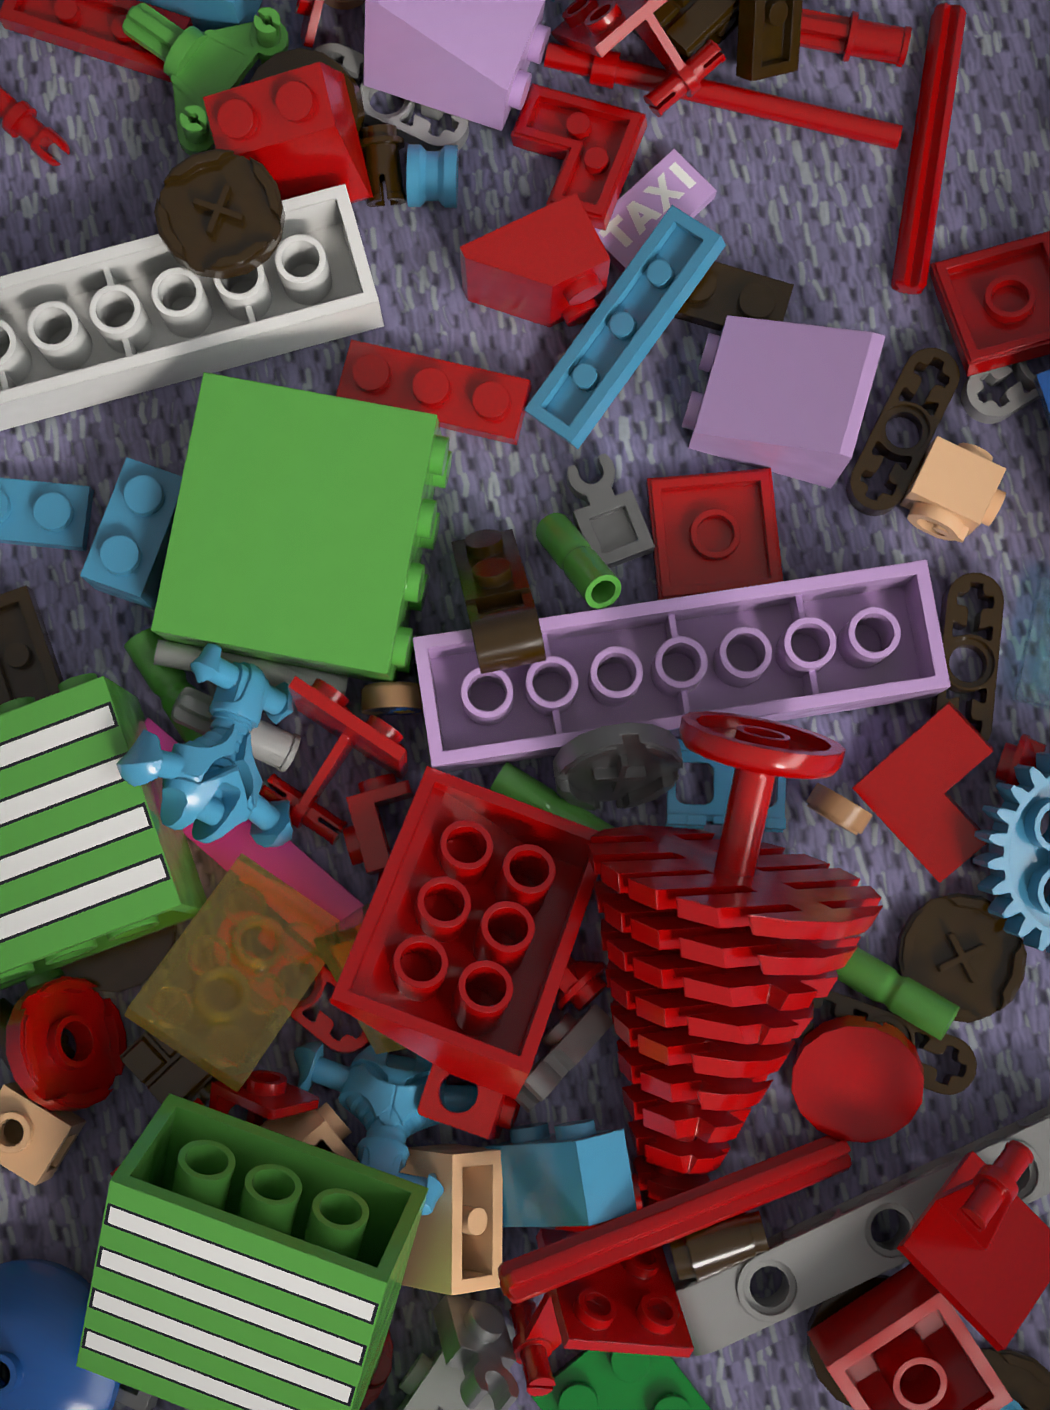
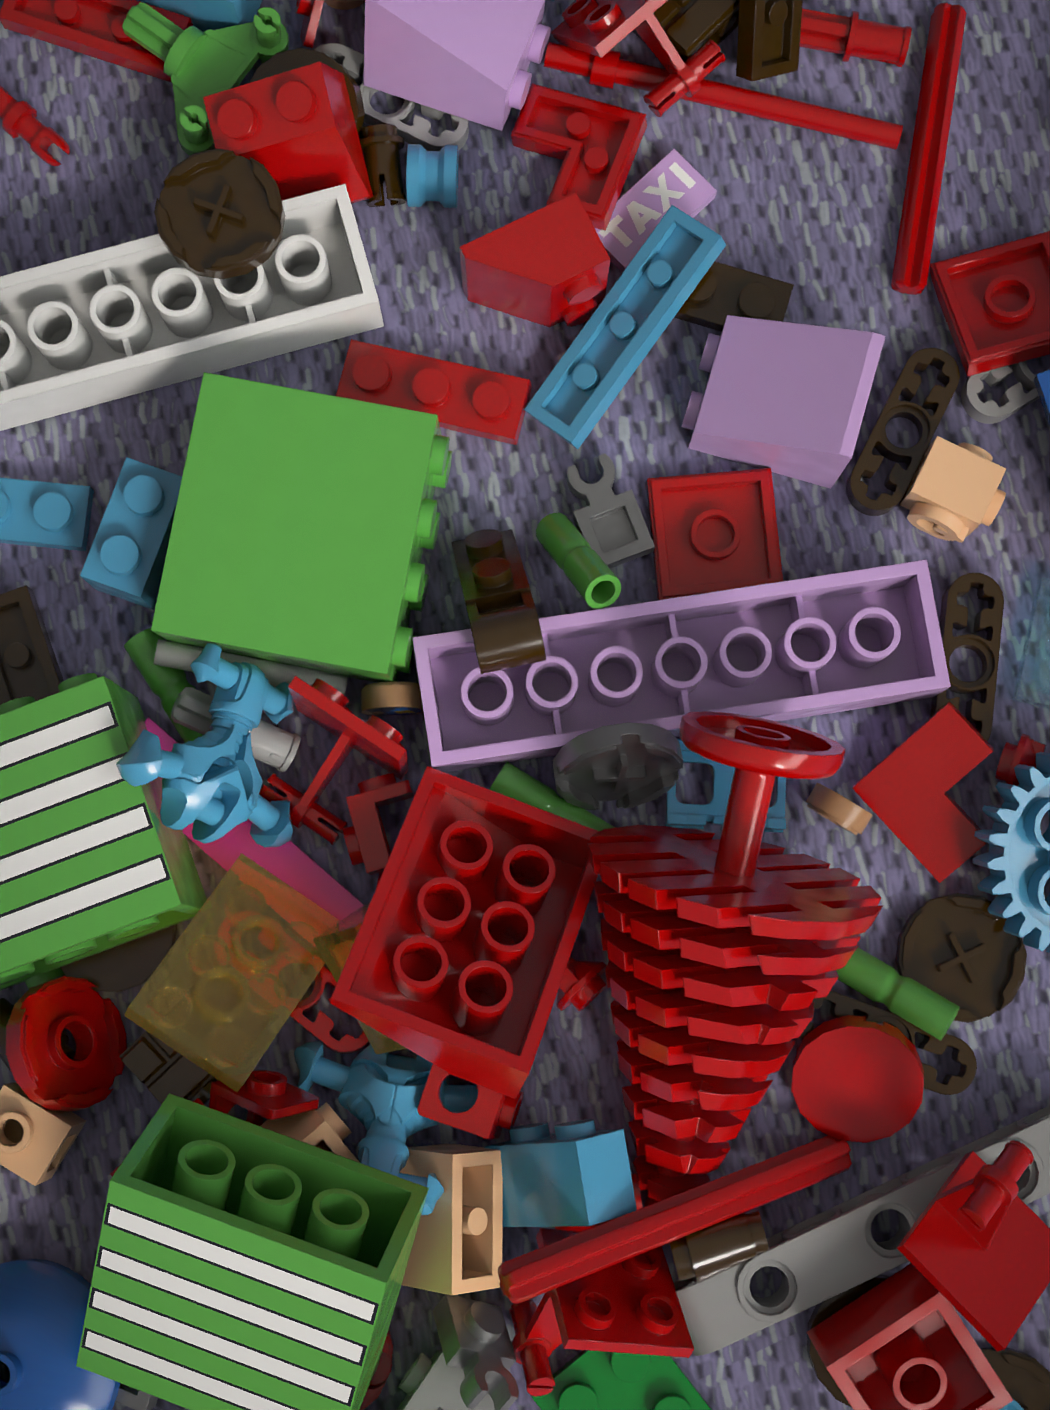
(567, 1045): flat silver plate -> none

